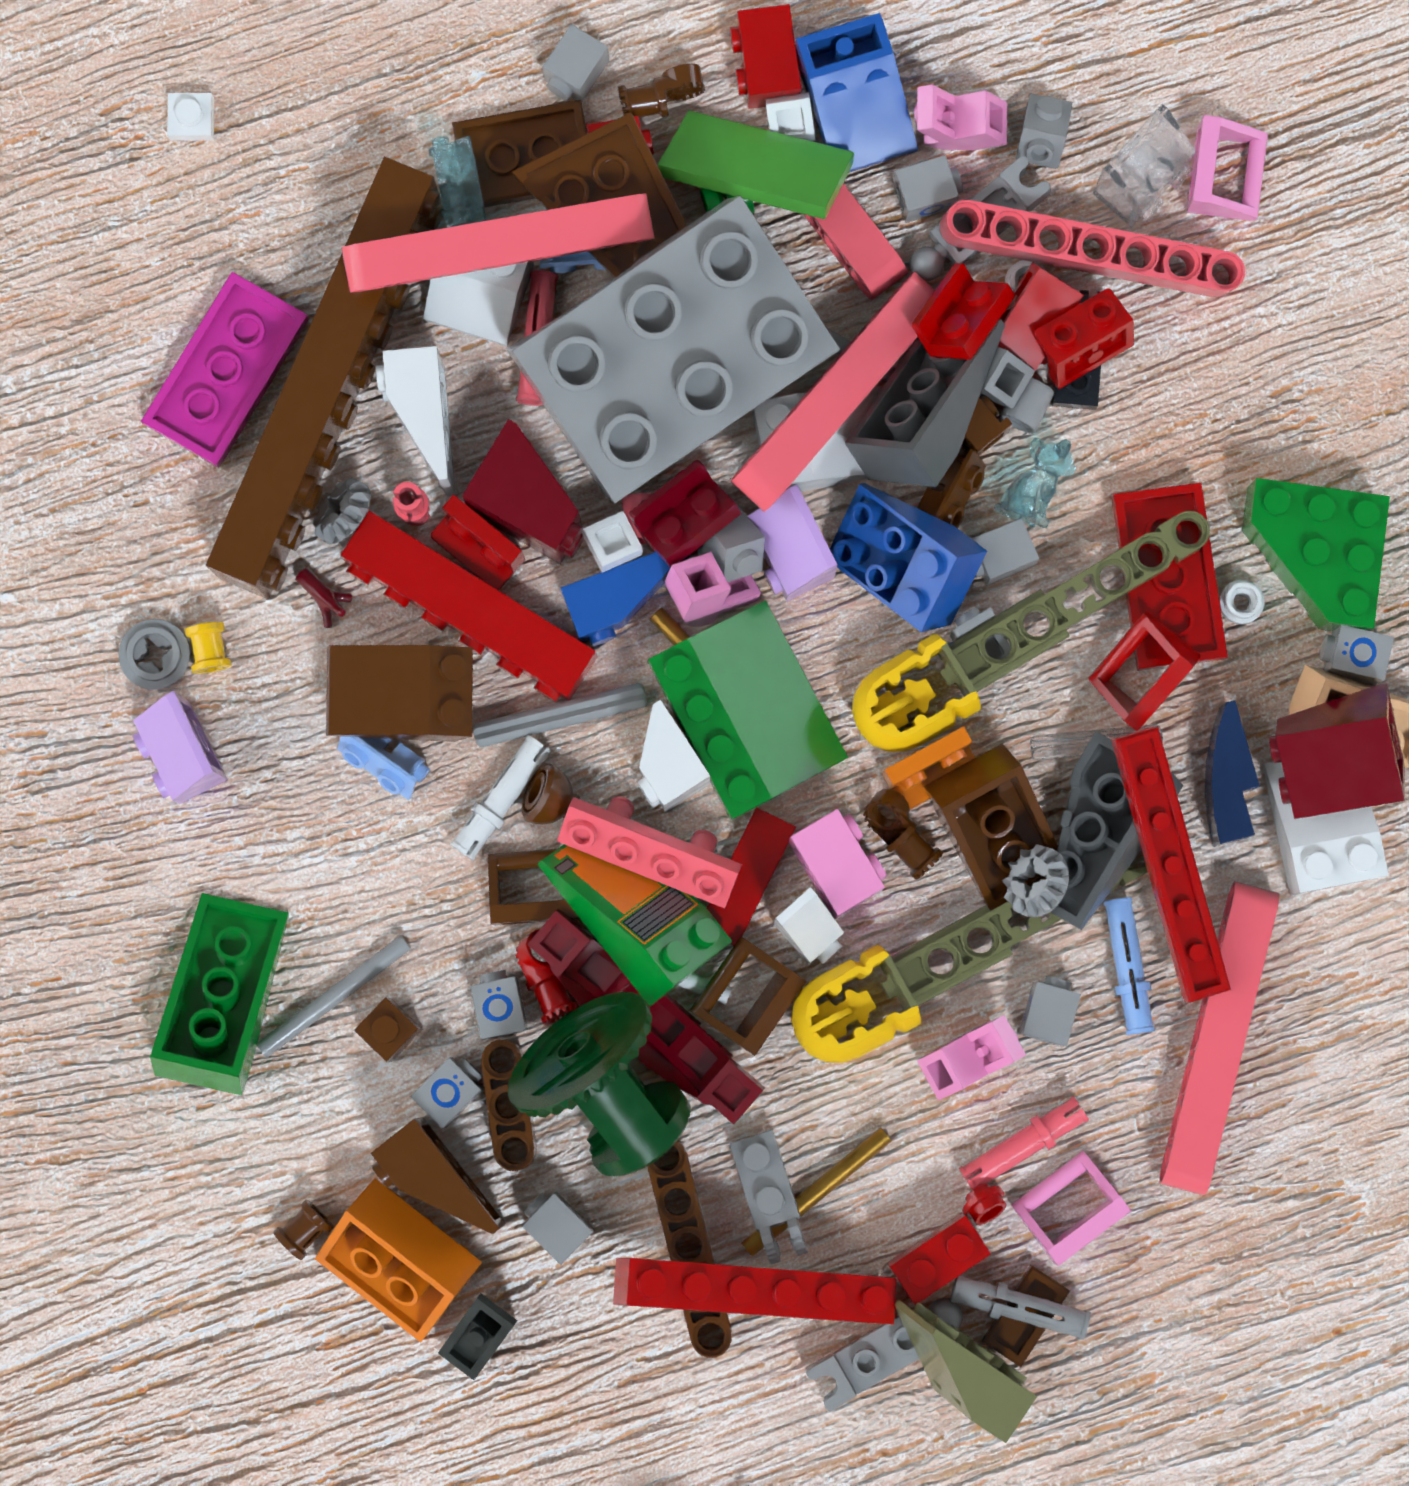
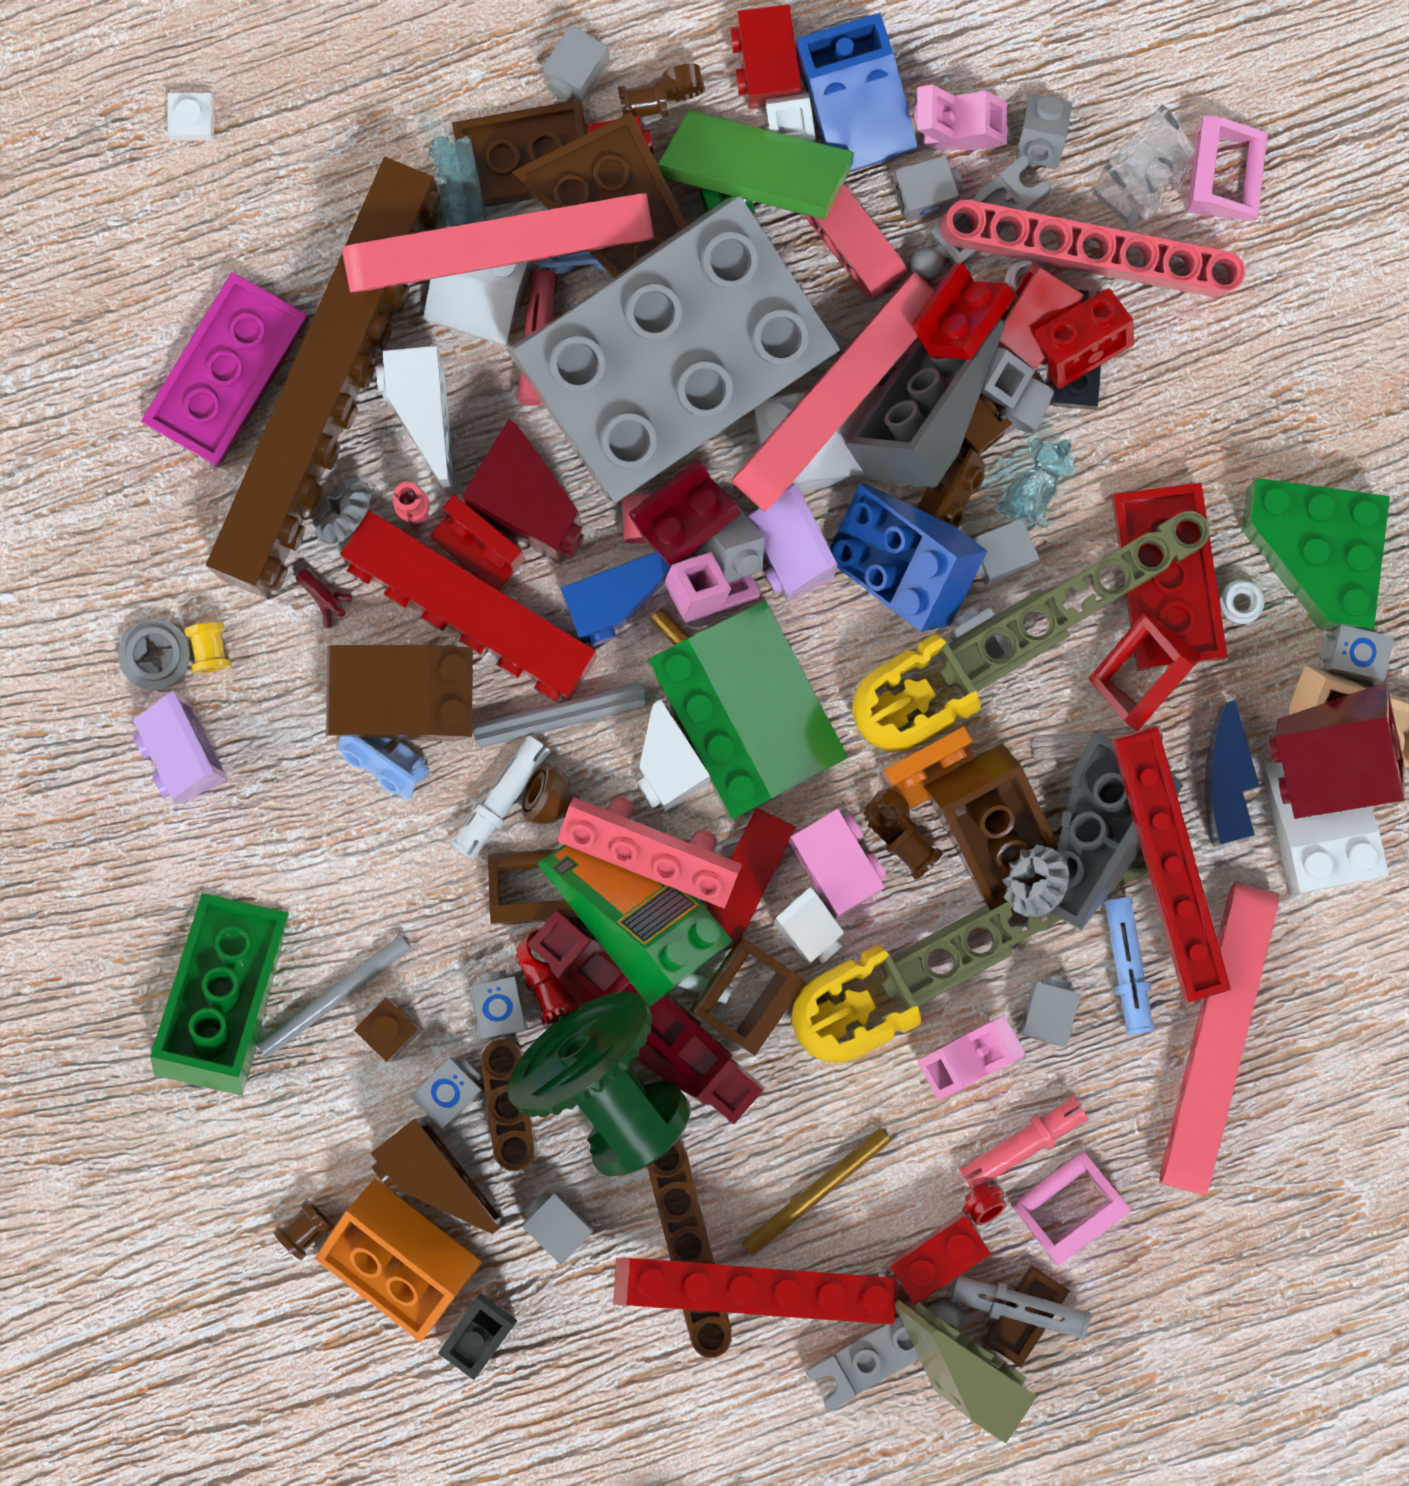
(612, 541): white plate -> none
(768, 1191): light grey hinge -> none

